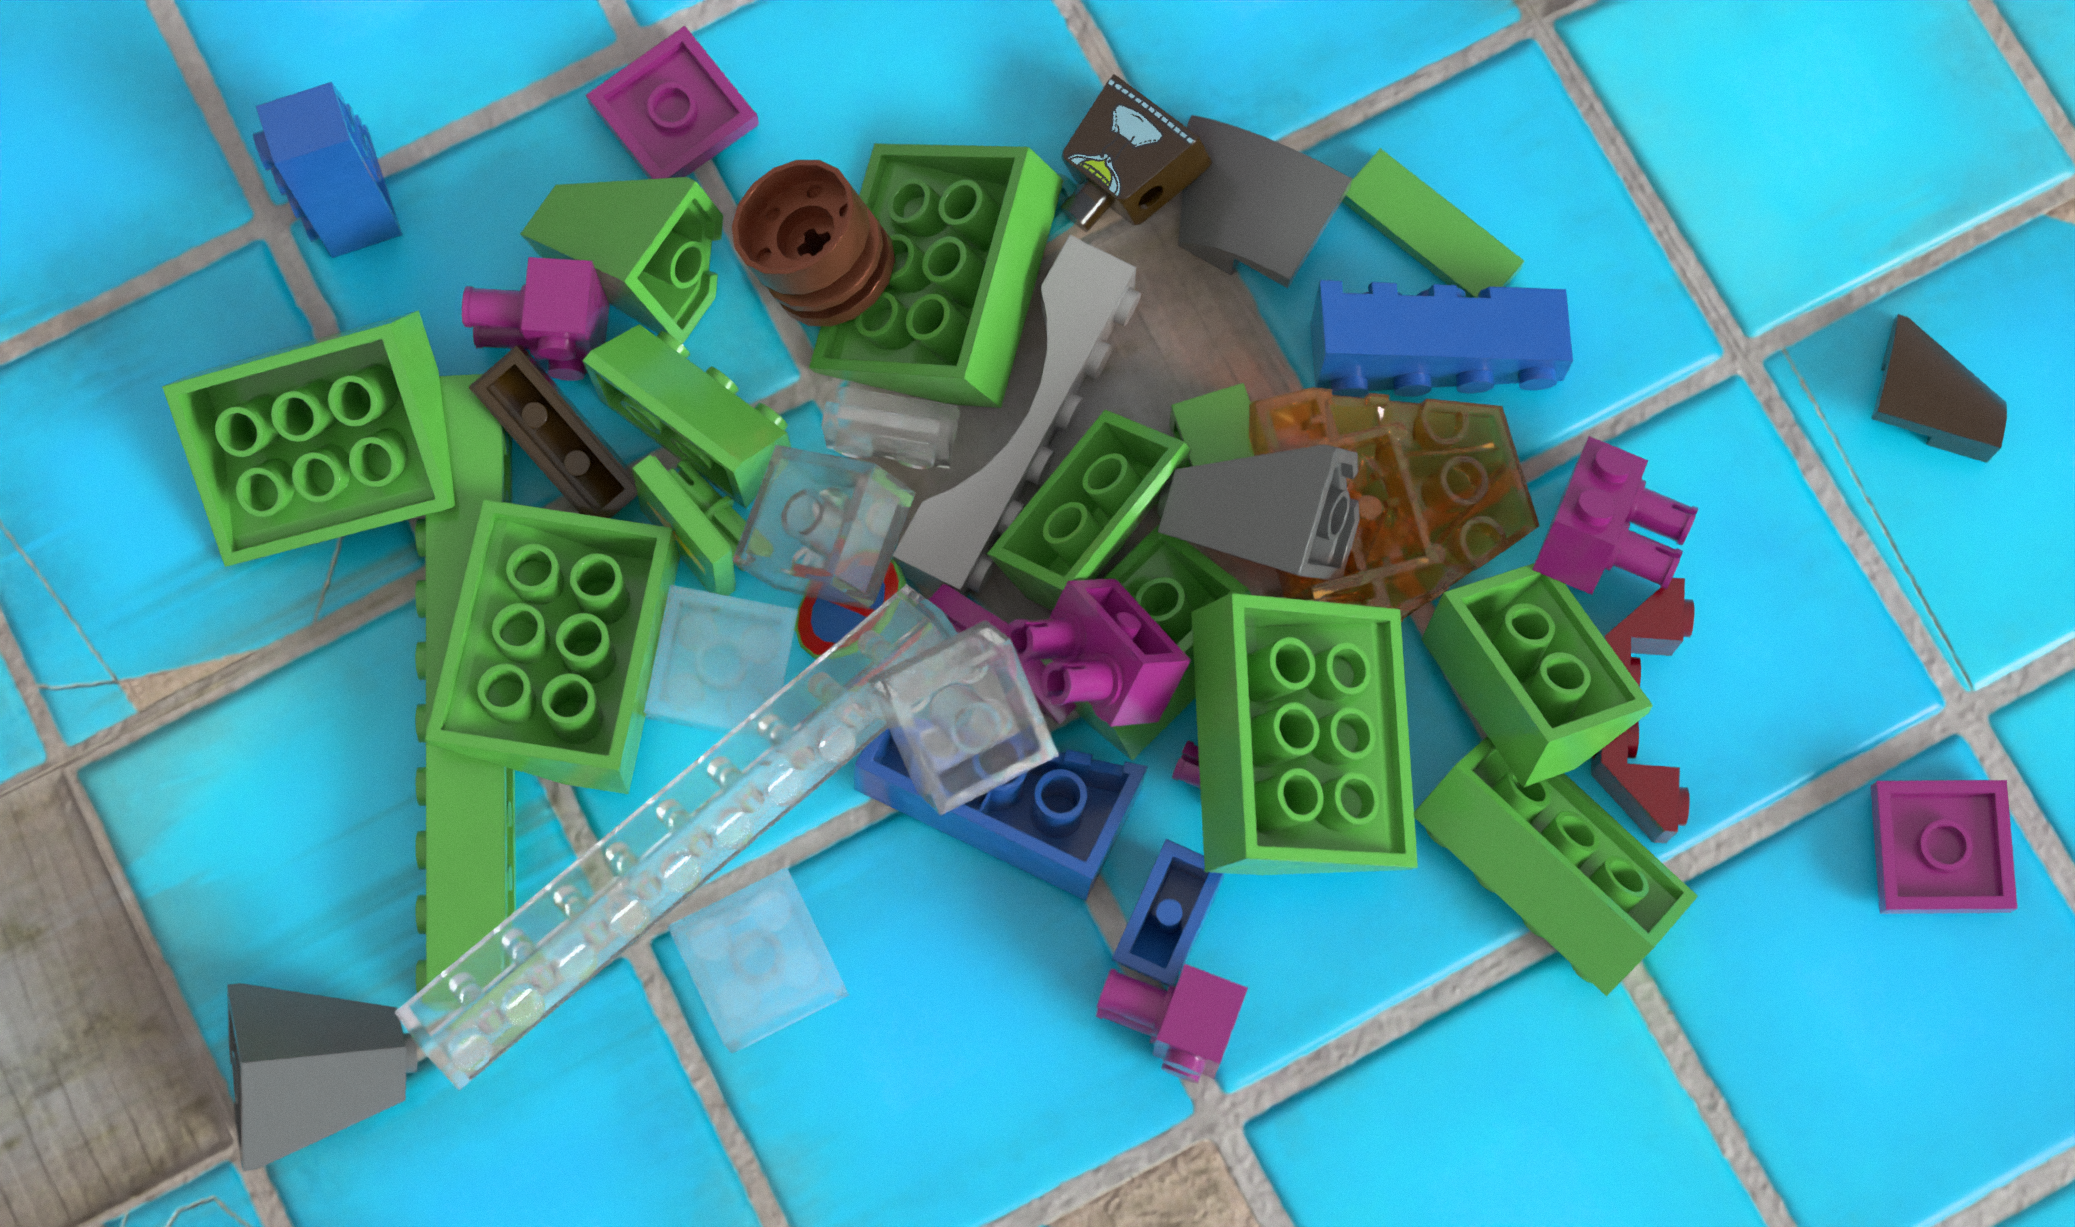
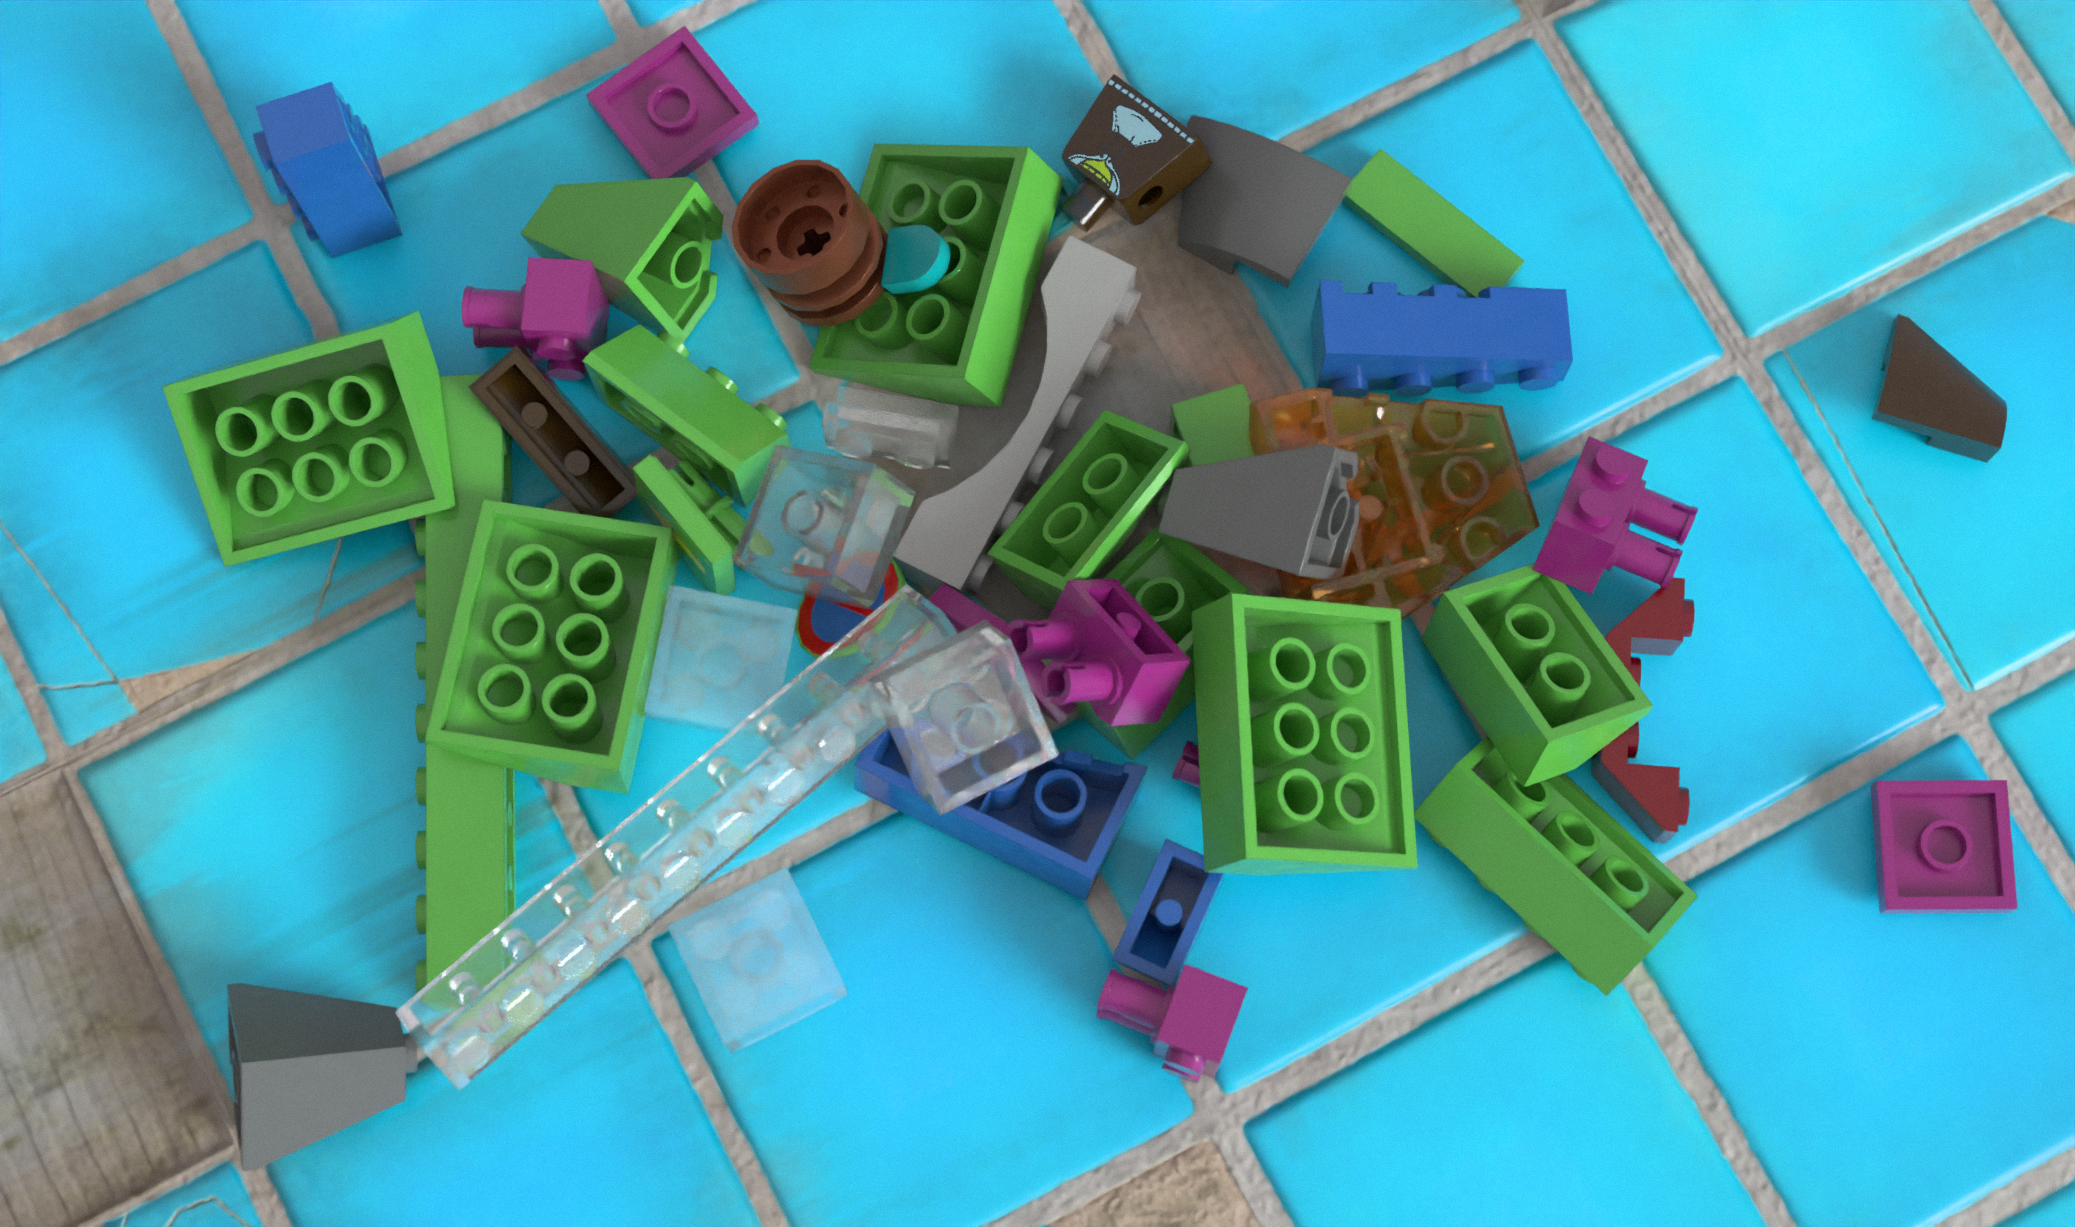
(914, 259): none -> teal tile

